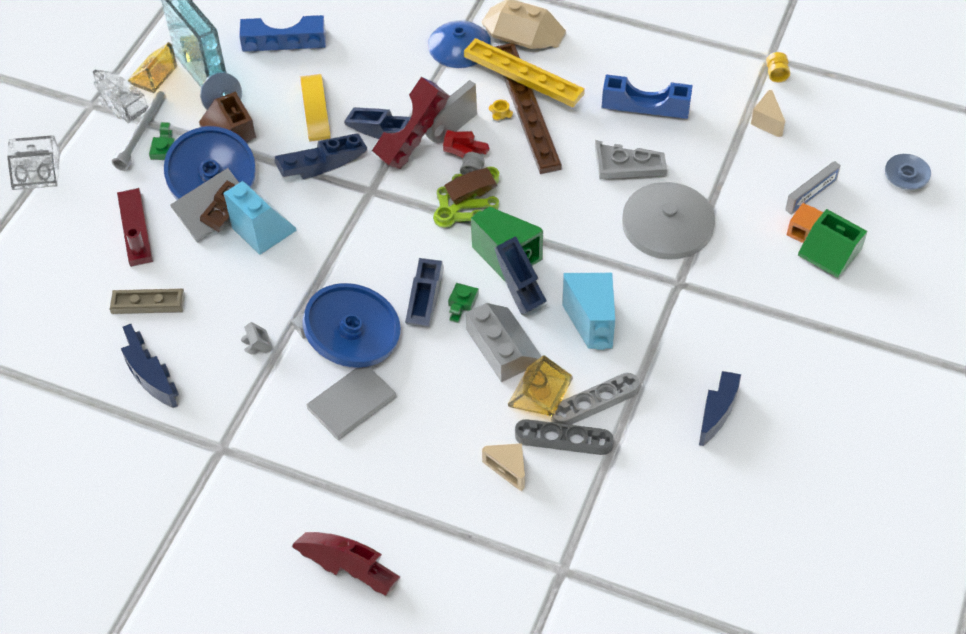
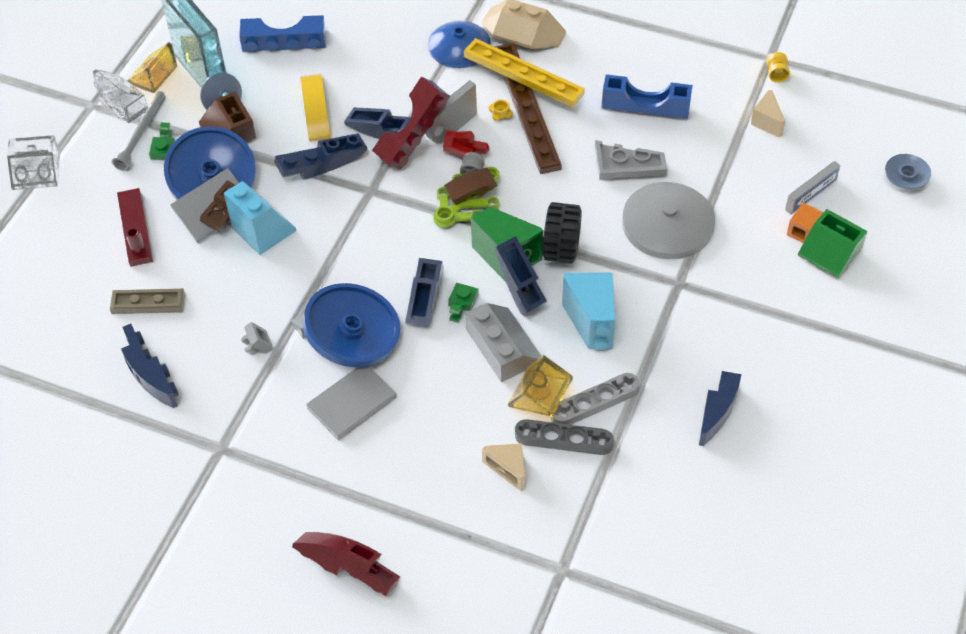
(562, 232): none -> black tyre

